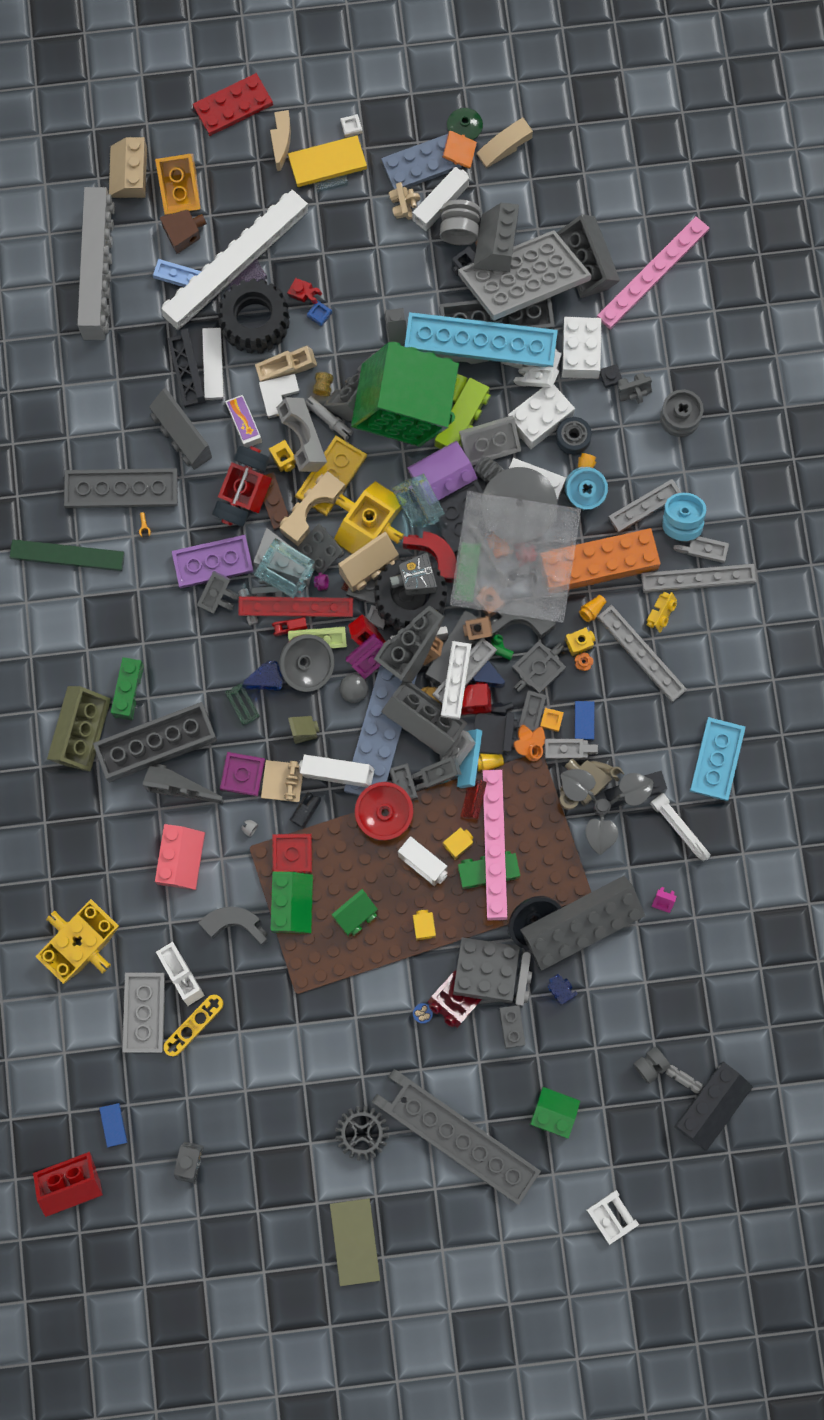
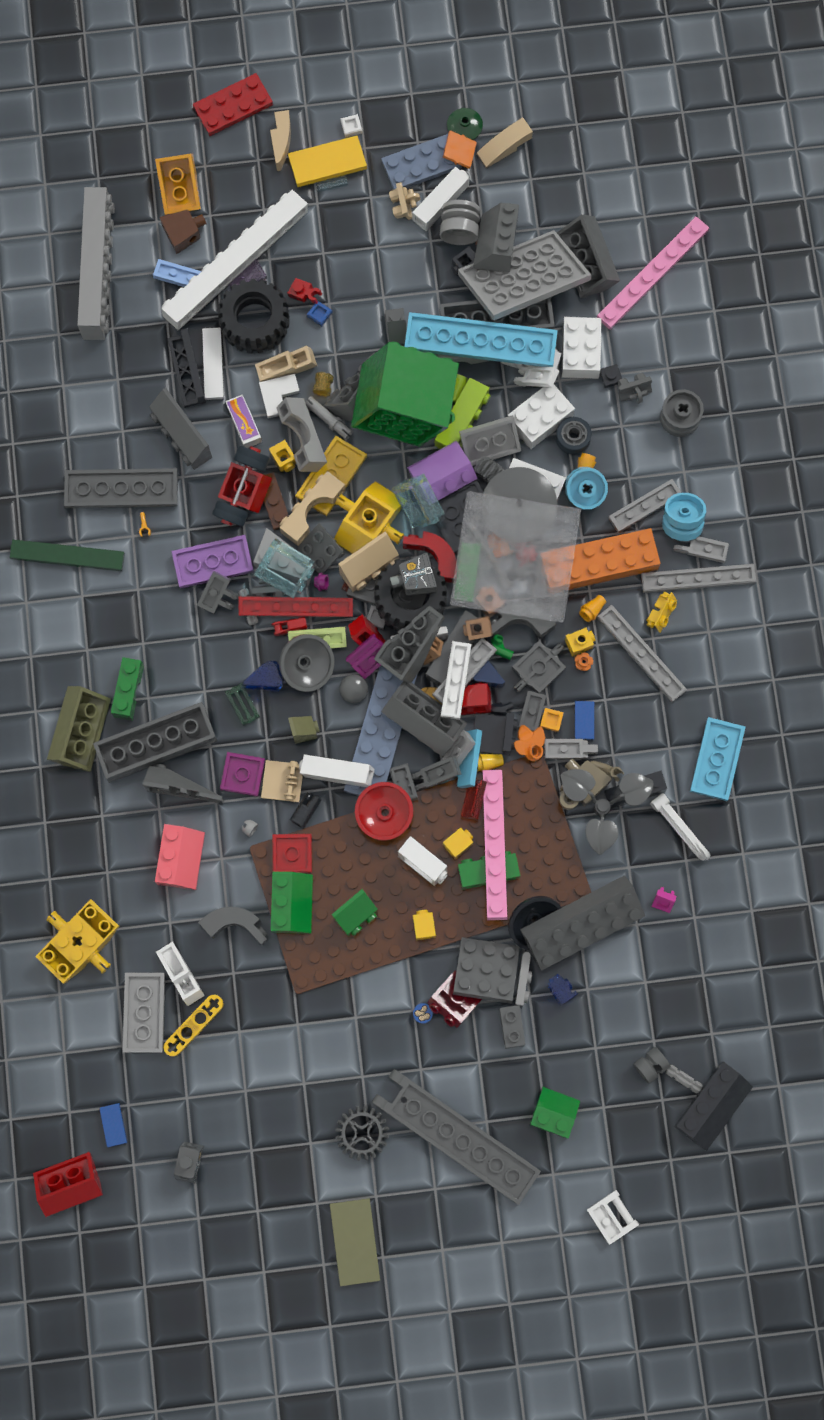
(128, 168): tan slope -> none

